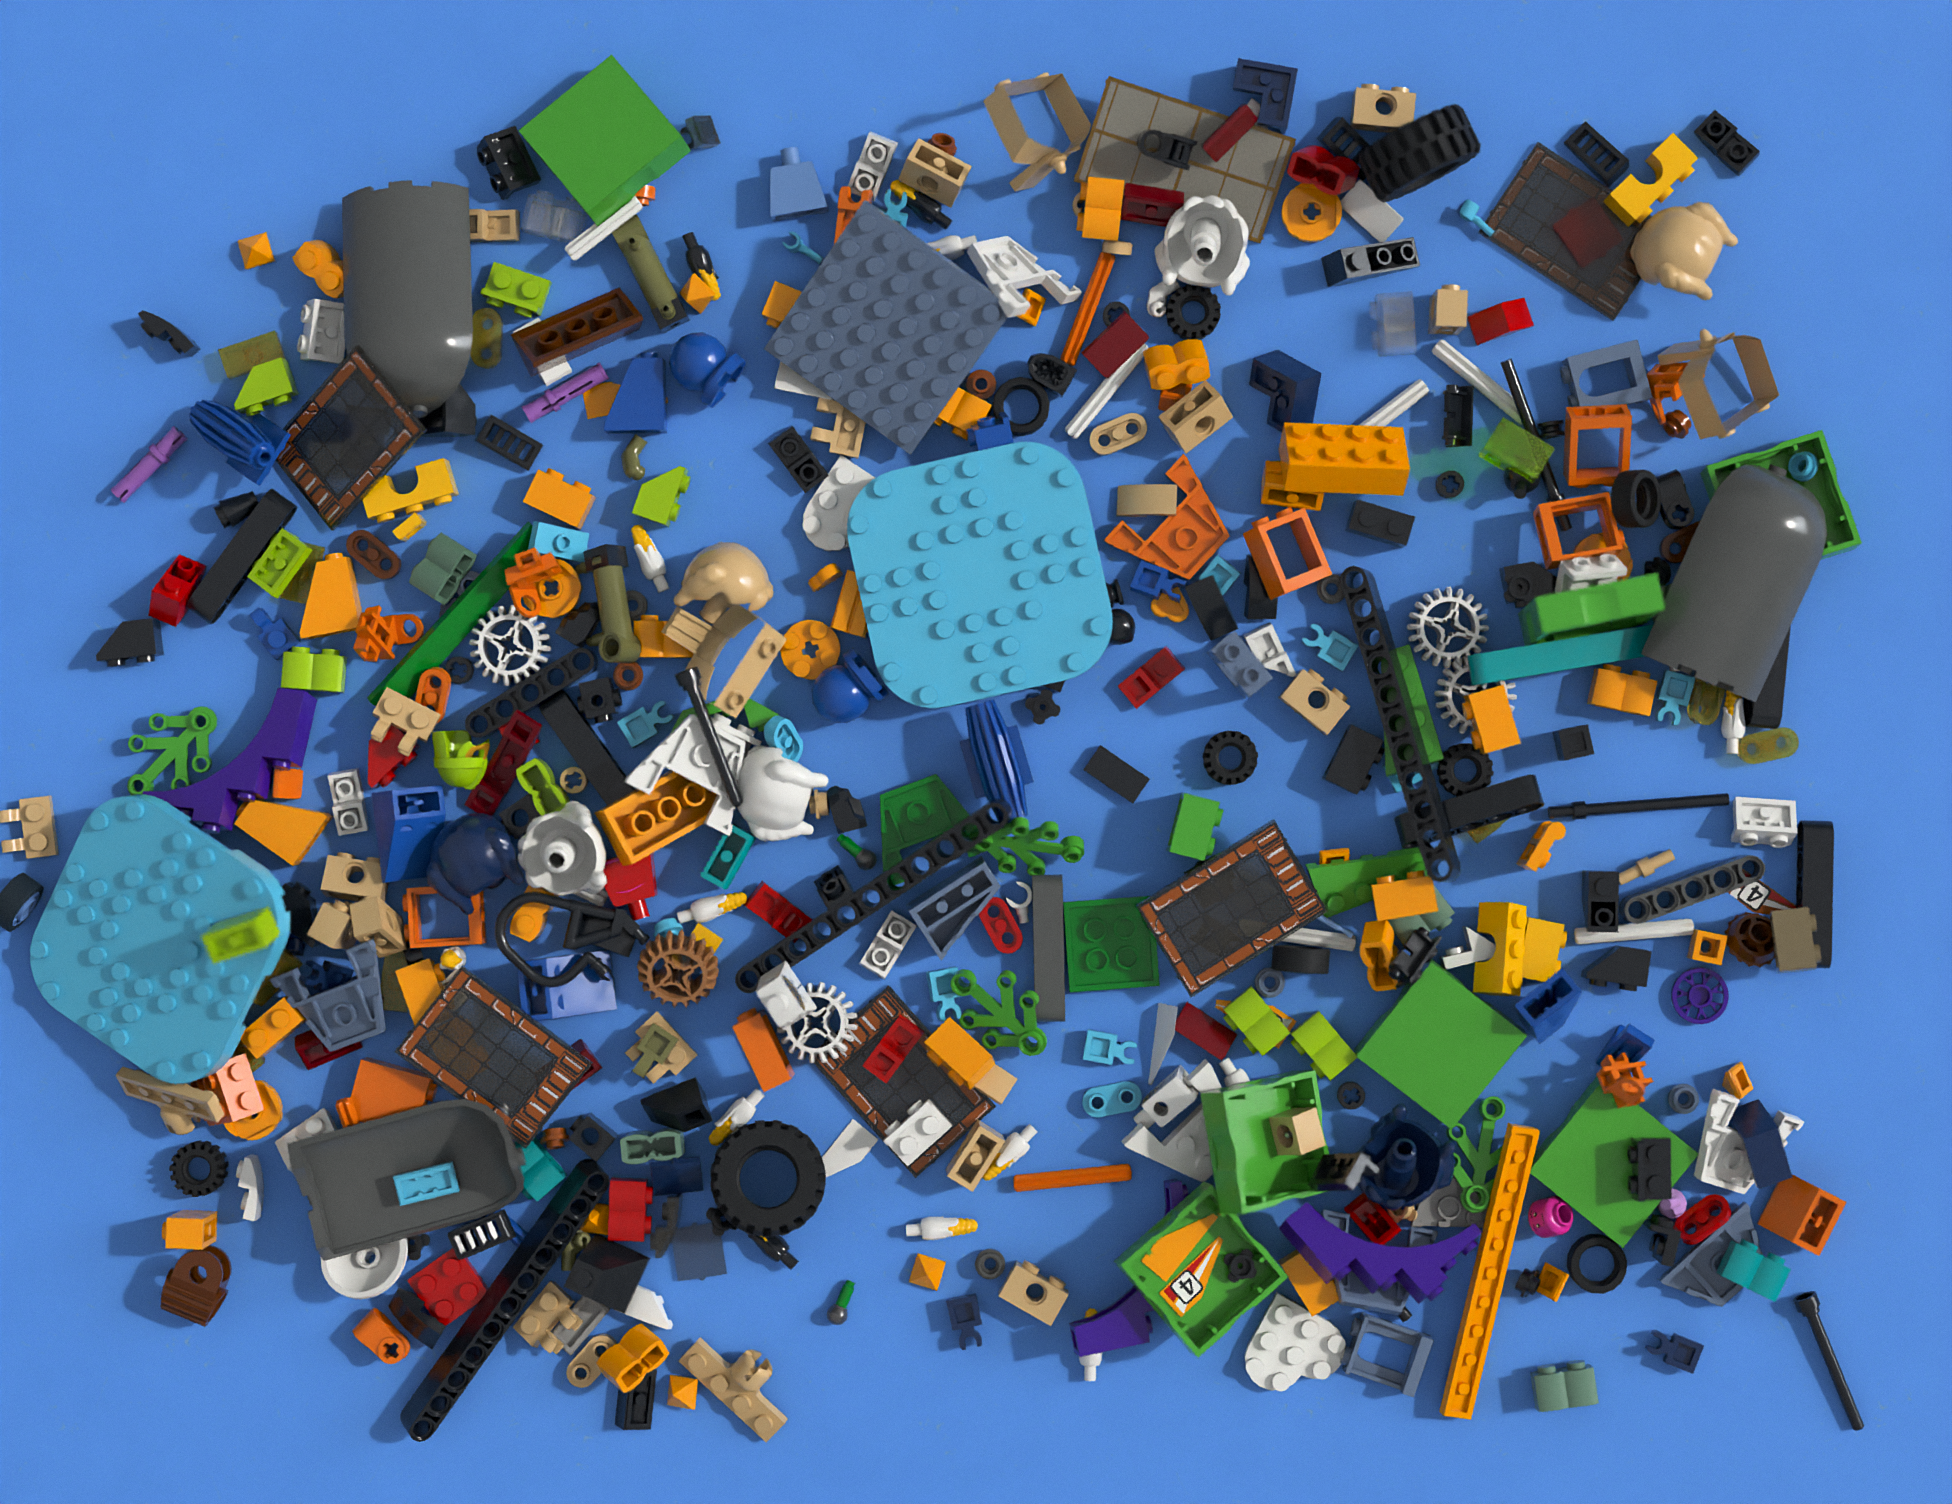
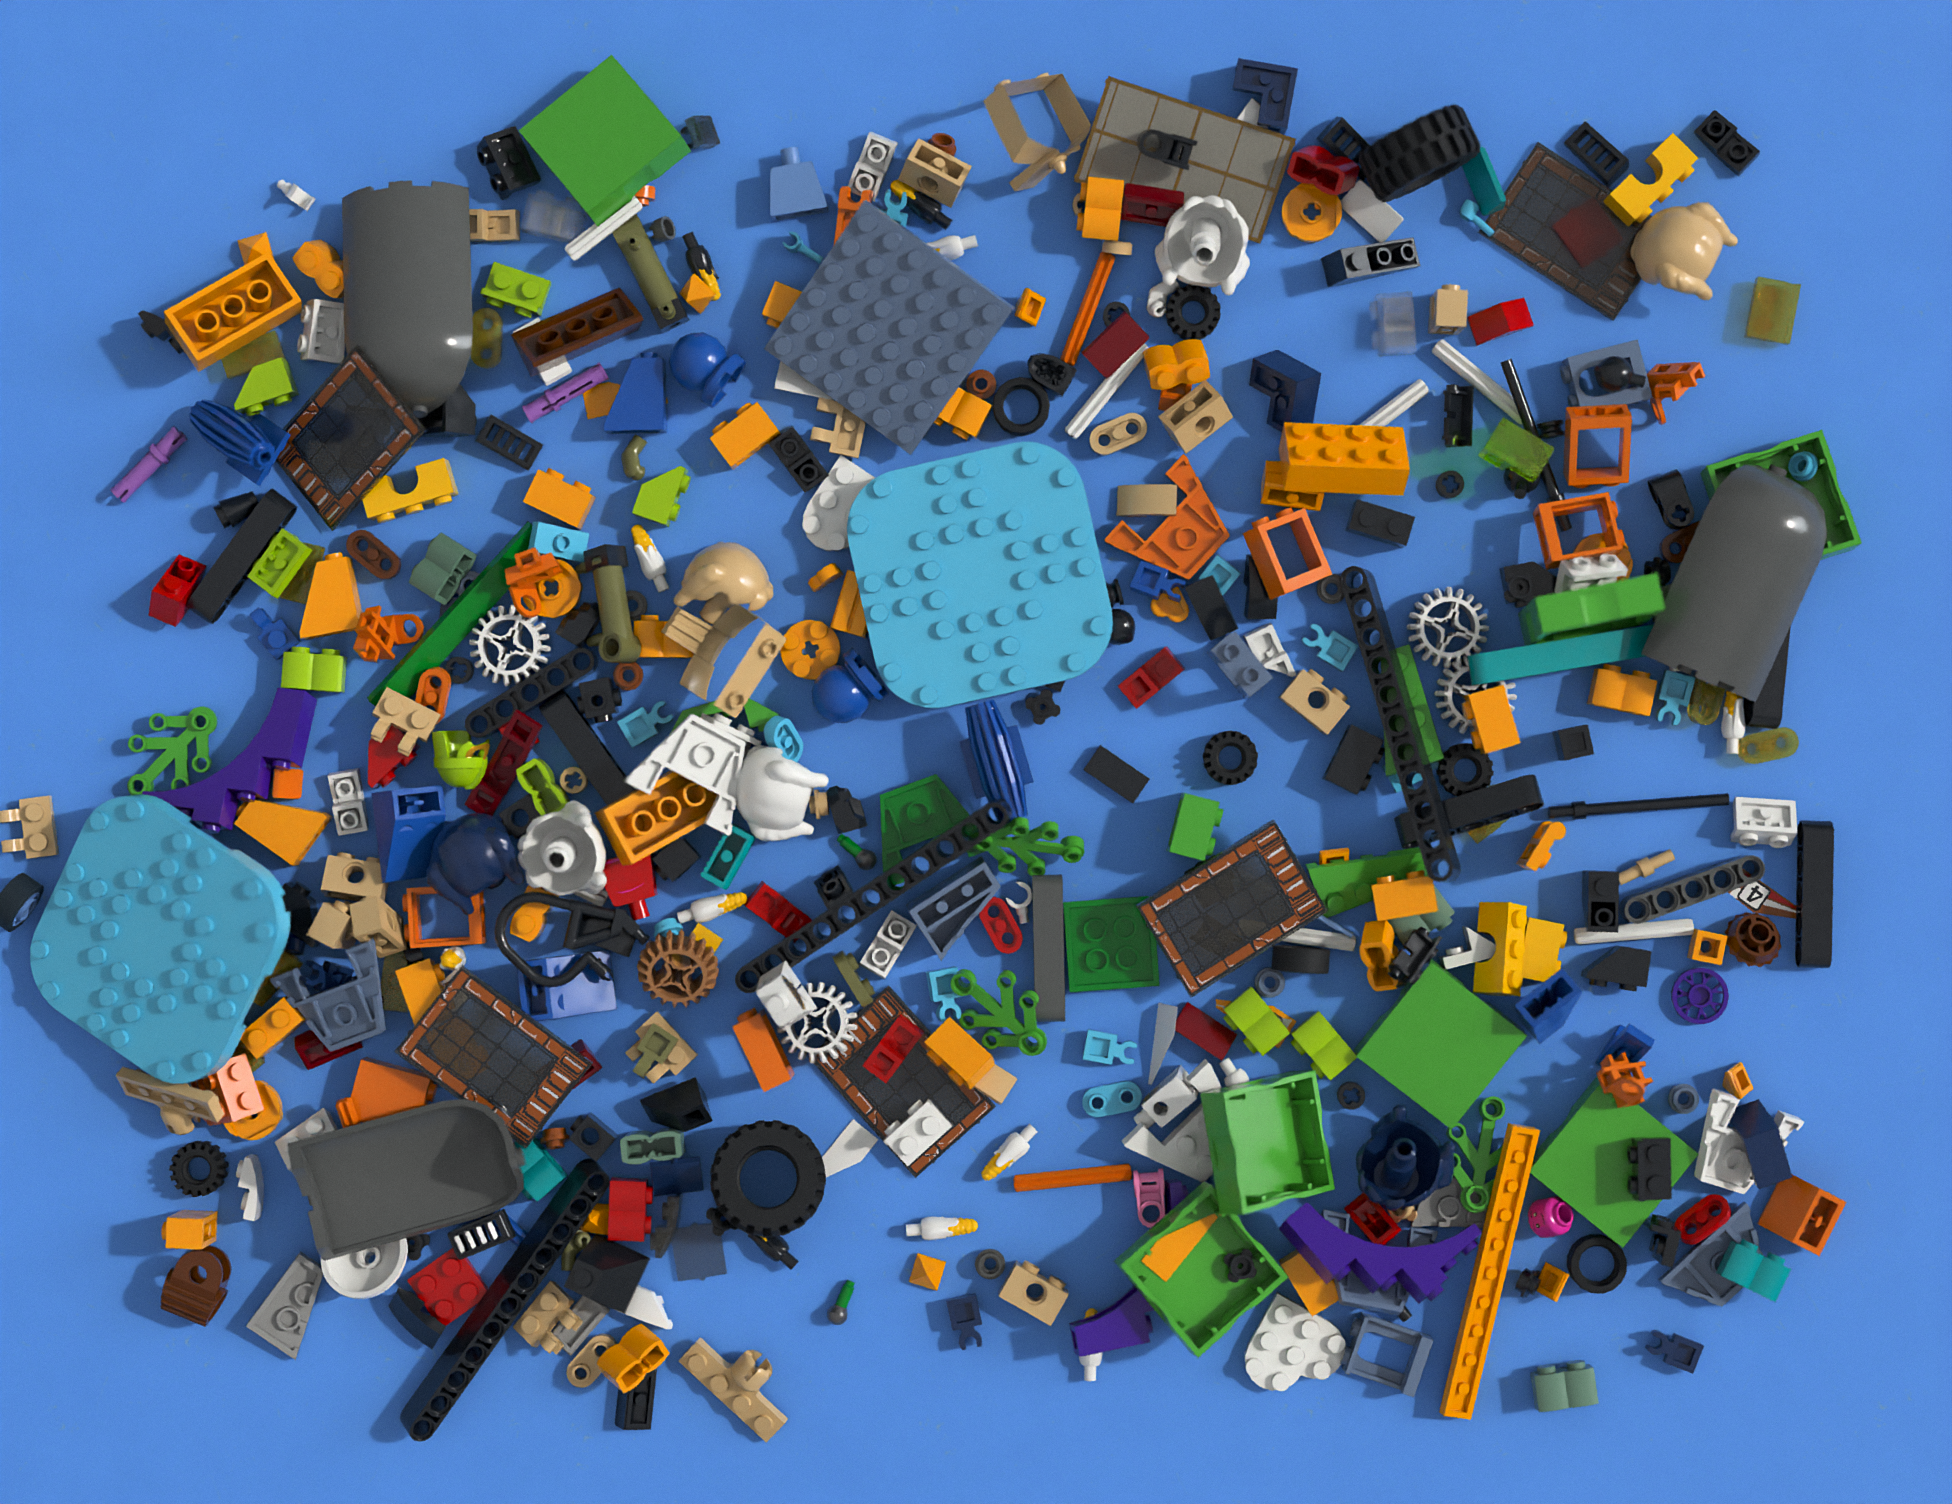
(133, 640): black slope -> none
(233, 311): none -> light orange brick
(240, 935): lime panel -> none
(288, 1306): none -> light grey wing
(296, 194): none -> white piece
(379, 1334): orange piece -> none
(409, 527): yellow tile -> none
(426, 1183): medium azure plate -> none
(663, 229): none -> dark grey hinge
(675, 859): none -> black brick
(682, 1392): light orange slope -> none
(690, 682): black piece -> none
(736, 1116): white piece -> none
(744, 434): none -> light orange brick
(861, 988): none -> olive plate
(975, 1155): tan brick -> none
(990, 432): blue brick -> none
(1011, 267): white wing -> none
(1149, 1194): none -> bright pink piece
(1190, 1284): sticker -> none
(1229, 132): dark red slope -> none
(1297, 1131): tan piece -> none
(1342, 1171): black bracket -> none
(1367, 118): tan brick -> none
(1484, 183): none -> teal slope
(1616, 374): none -> black piece
(1623, 504): black tyre -> none
(1673, 1207): lavender plate -> none
(1677, 424): dark orange plate -> none
(1694, 389): tan piece -> none
(1772, 310): none -> clear yellow plate
(1794, 940): dark tan brick -> none
(1808, 1305): black piece -> none

